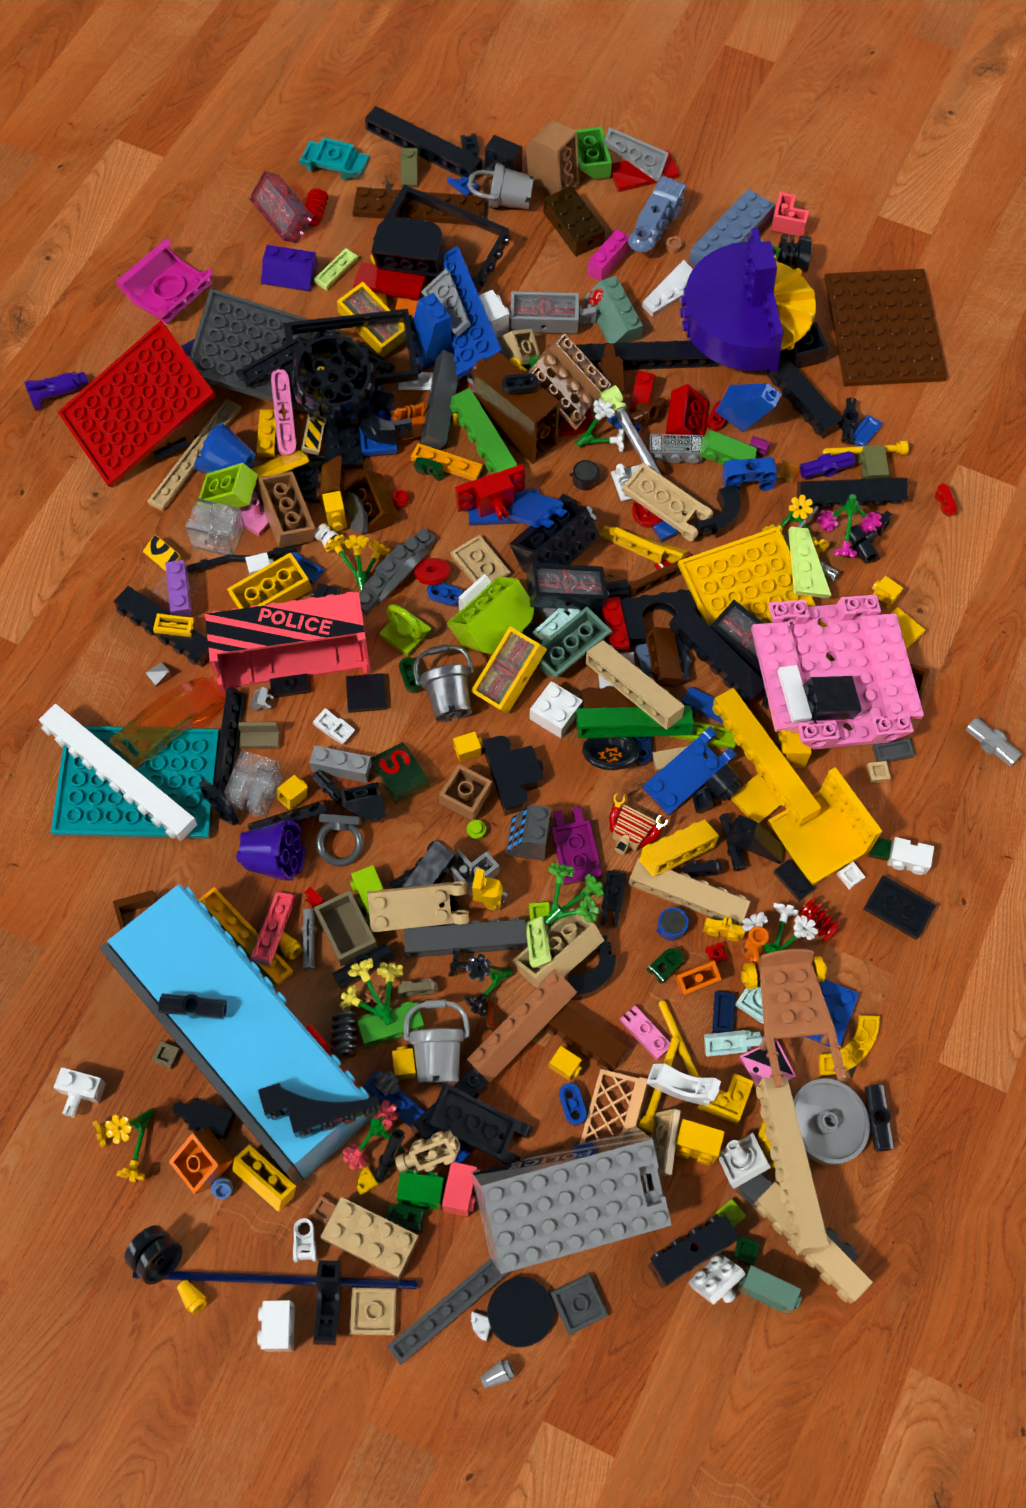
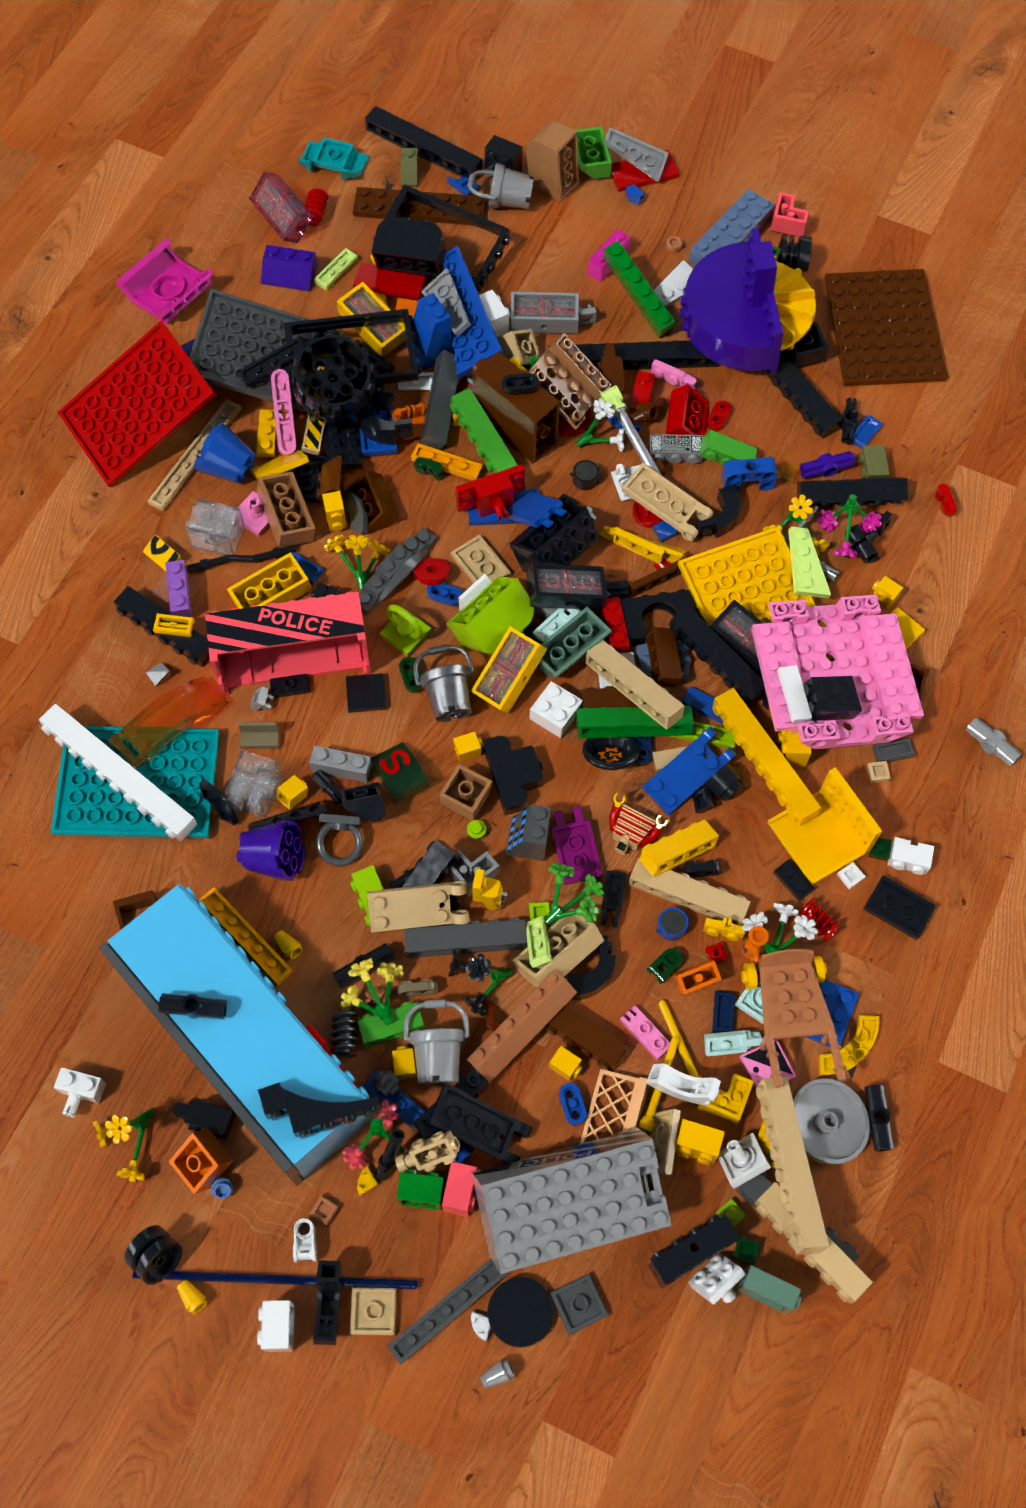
(55, 386): dark purple piece -> none
(166, 1055): dark tan tile -> none
(171, 448): black pin -> none
(229, 737): black plate -> none
(230, 486): lime brick -> none
(257, 562): white brick -> none
(264, 1178): yellow brick -> none
(273, 928): coral tile -> none
(308, 930): light grey pin -> none
(313, 898): red plate -> none
(323, 533): white wheel -> none
(333, 727): white slope -> none
(345, 928): dark tan piece -> none
(370, 1237): tan brick -> none
(399, 1215): dark green plate -> none
(400, 498): red plate -> none
(470, 143): black plate -> none
(573, 221): dark brown brick -> none
(614, 312): sand green slope -> none
(634, 194): none -> blue piece
(638, 289): none -> green brick
(662, 205): sand blue brick -> none
(672, 374): none -> bright pink hinge
(733, 851): black pin -> none
(747, 403): blue slope -> none
(755, 839): black slope -> none
(756, 799): yellow tile -> none
(761, 445): magenta piece -> none
(901, 448): yellow piece -> none

